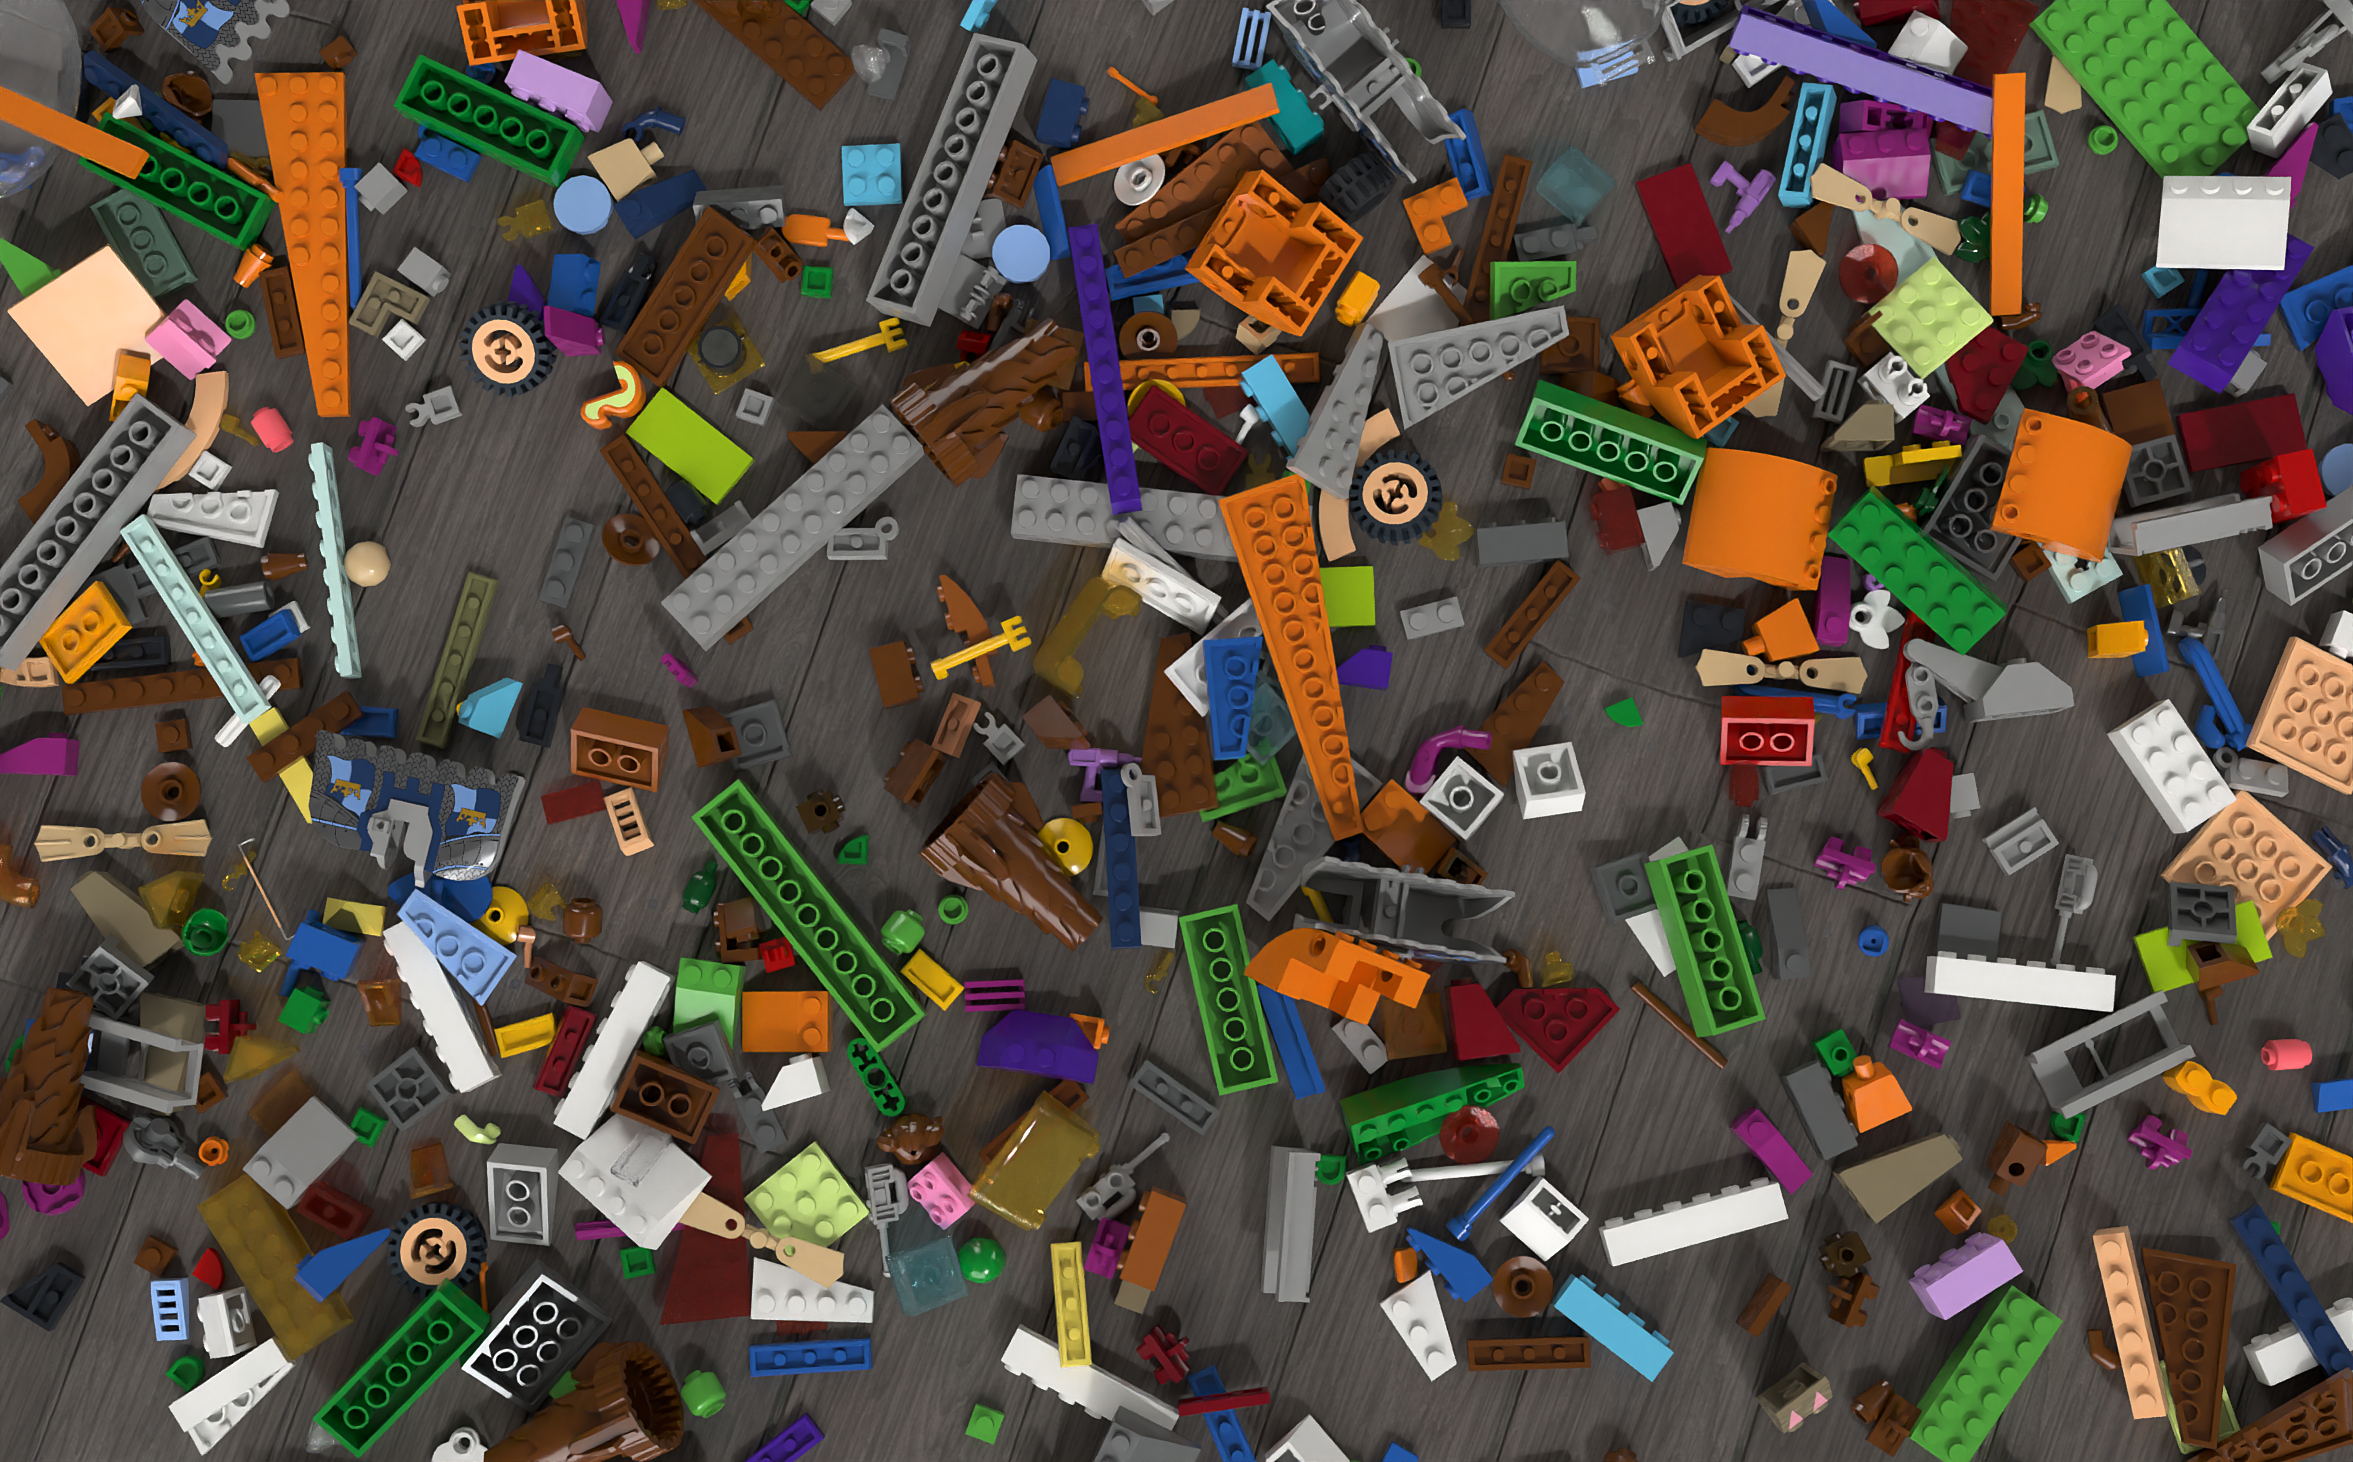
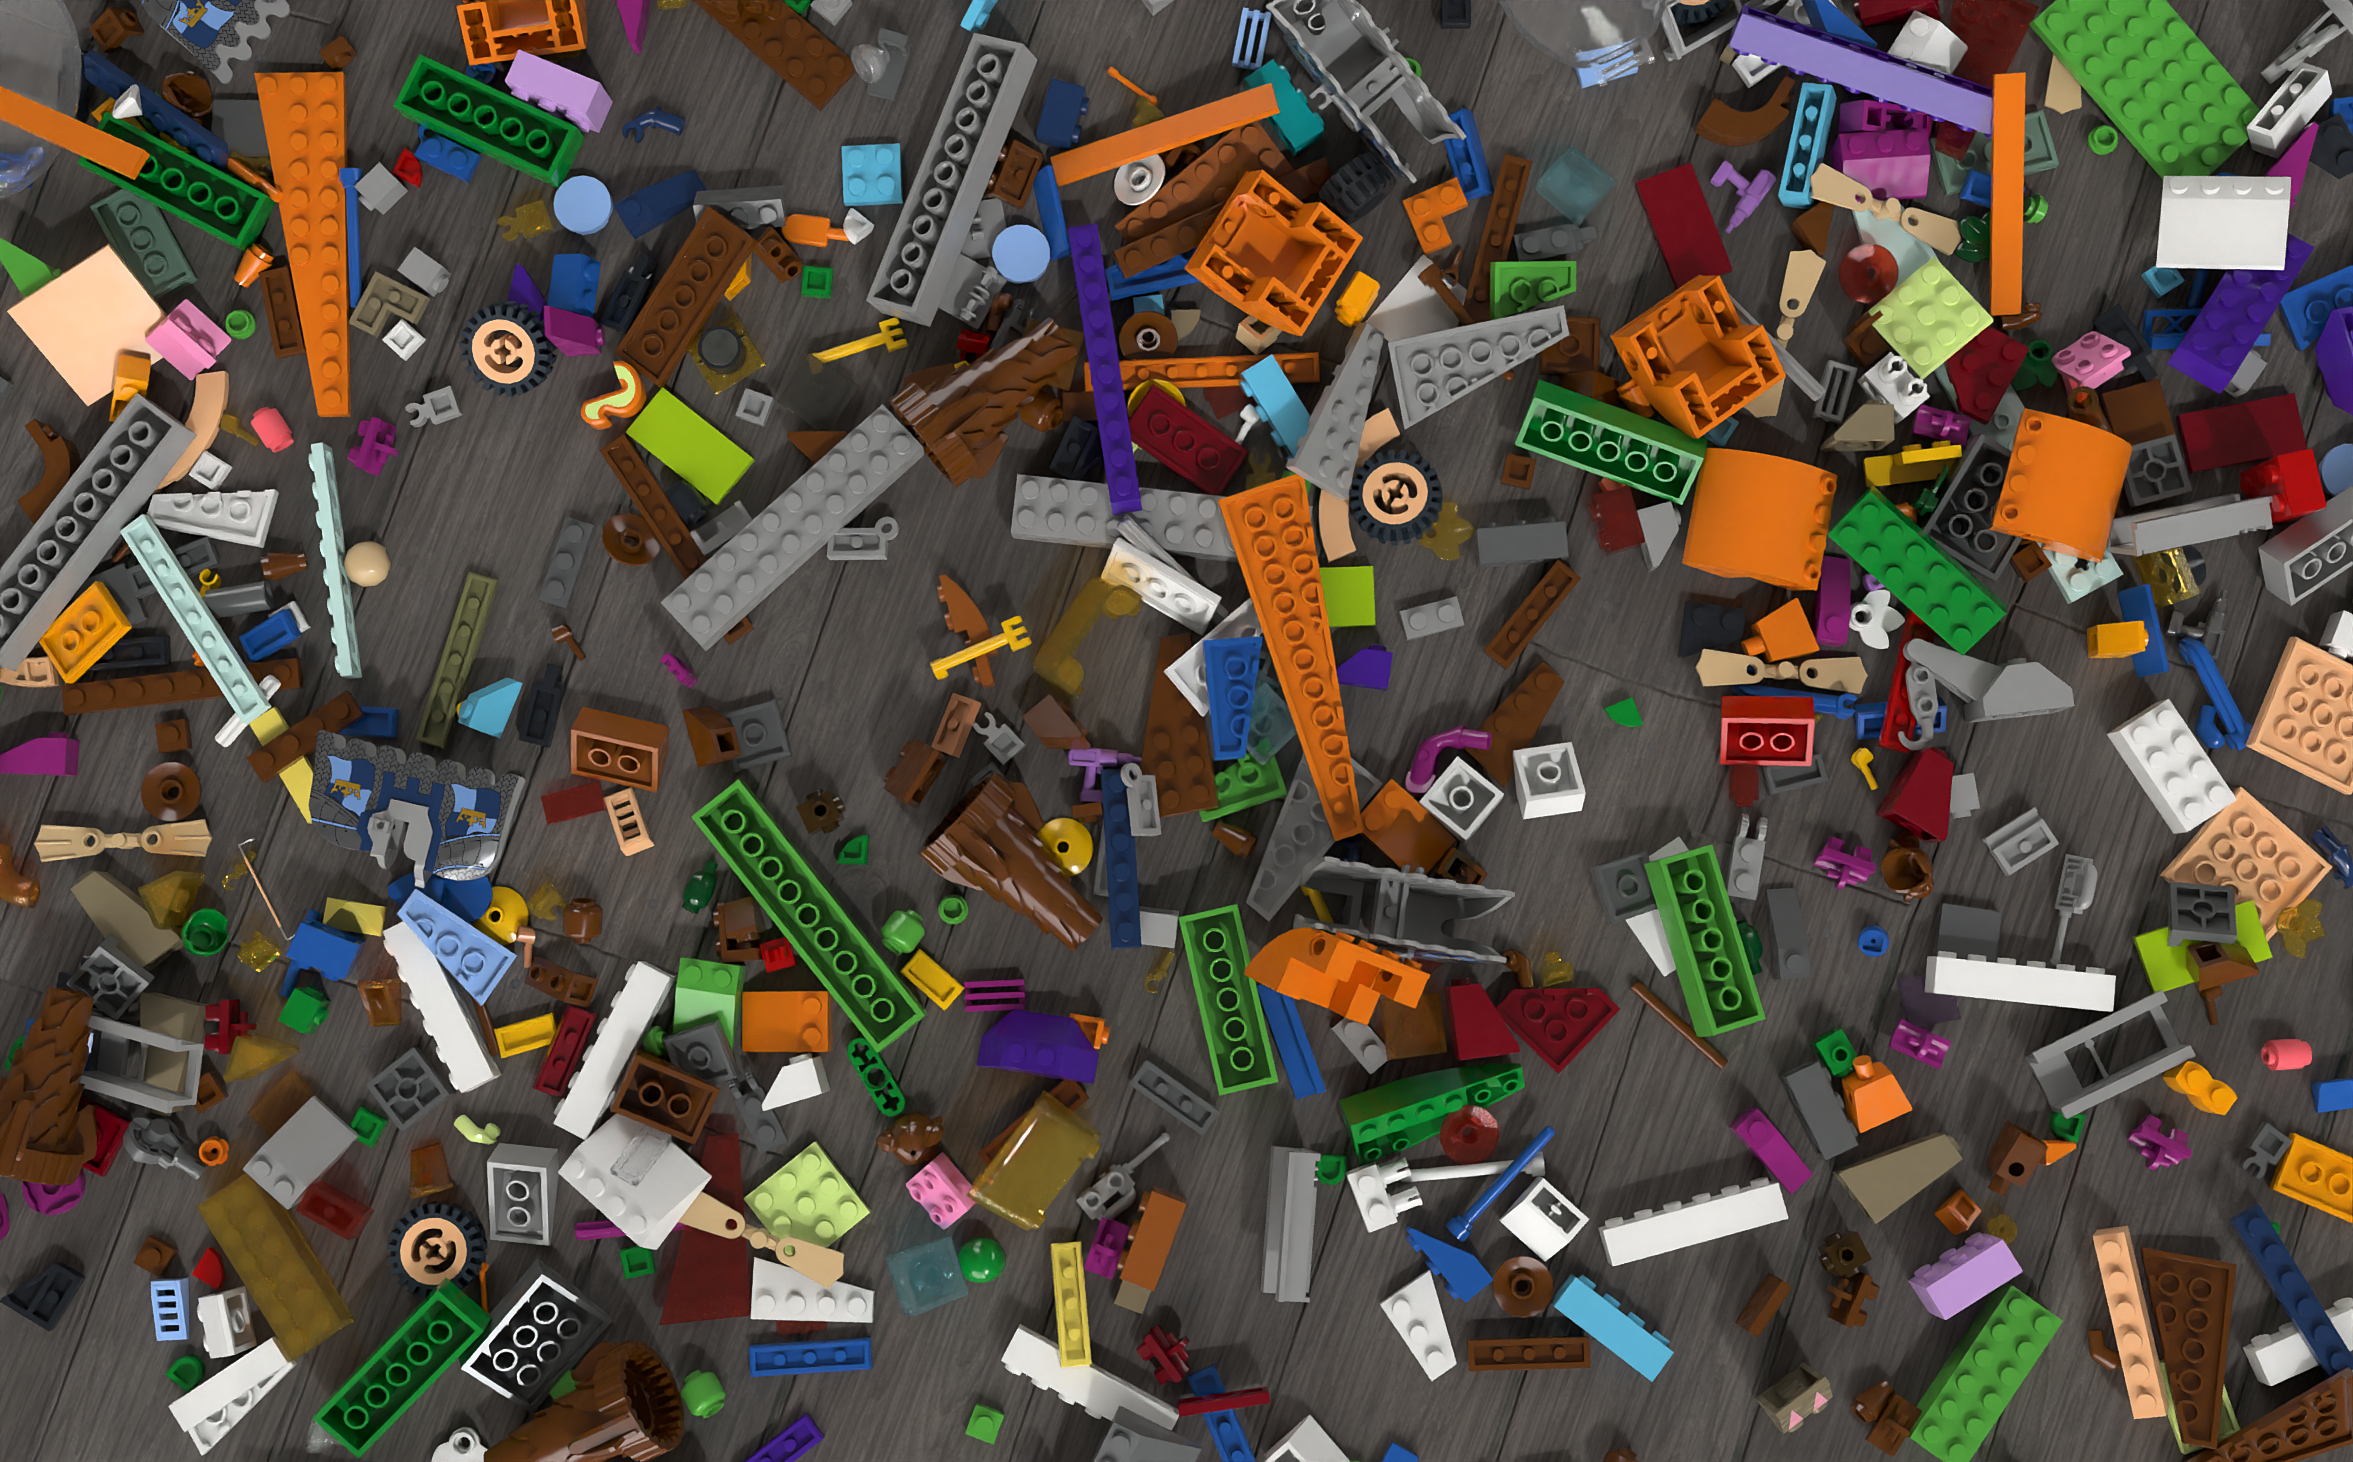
(331, 1266): blue slope -> none
(626, 167): tan torso -> none
(881, 1207): light grey piece -> none
(896, 674): reddish brown brick -> none
(1405, 1264): orange slope -> none
(2252, 774): light grey hinge -> none

